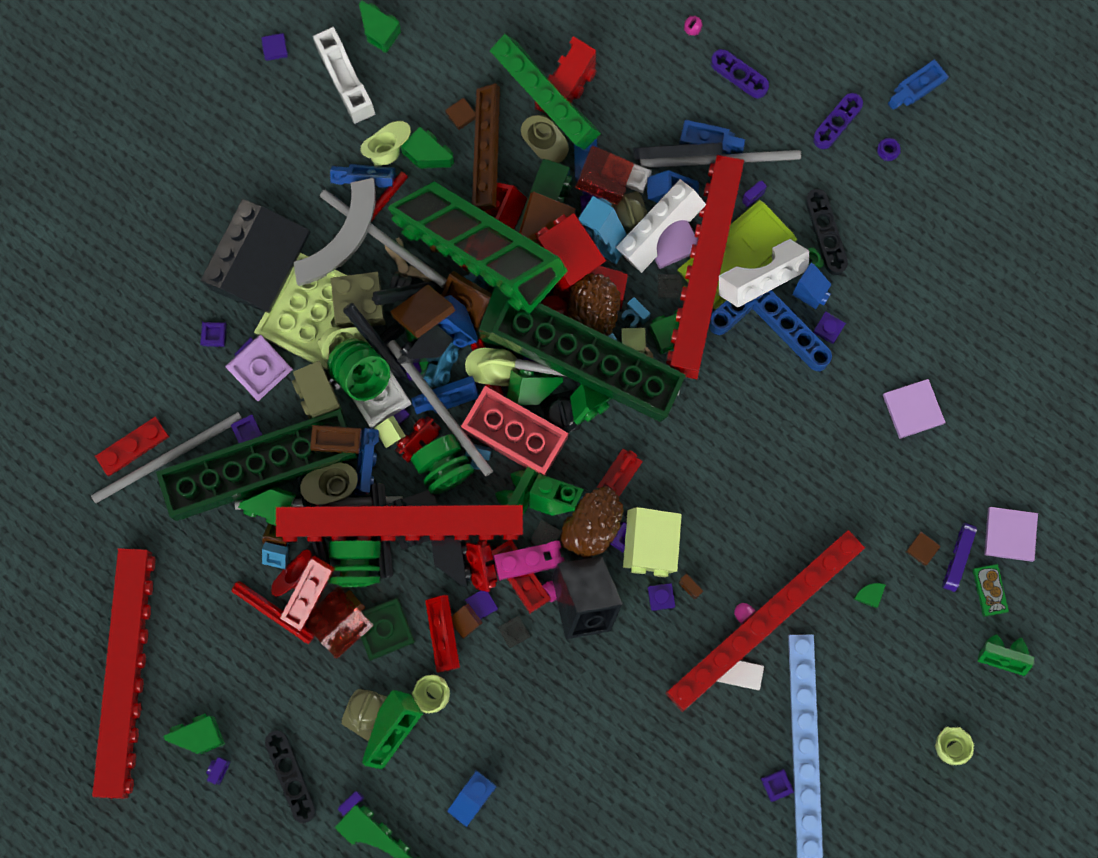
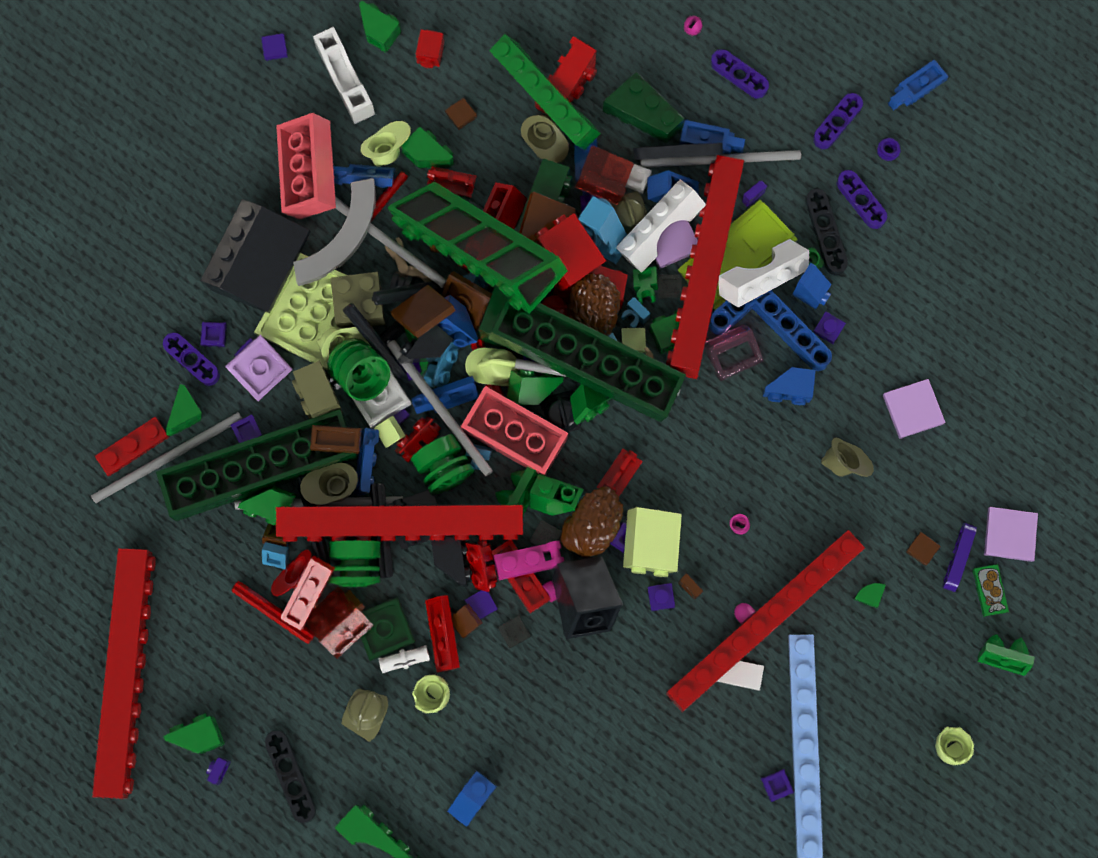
(184, 412): none -> green slope
(191, 350): none -> dark purple beam
(306, 166): none -> coral brick
(350, 802): dark purple tile -> none
(391, 727): green slope -> none
(404, 659): none -> white pin
(429, 48): none -> red brick
(456, 182): none -> red hinge
(486, 147): reddish brown tile -> none
(644, 108): none -> dark green wedge
(645, 283): none -> green plate
(727, 341): none -> clear pink tile
(743, 520): none -> dark pink hinge
(793, 385): none -> blue slope
(846, 459): none -> olive piece
(863, 190): none -> dark purple beam

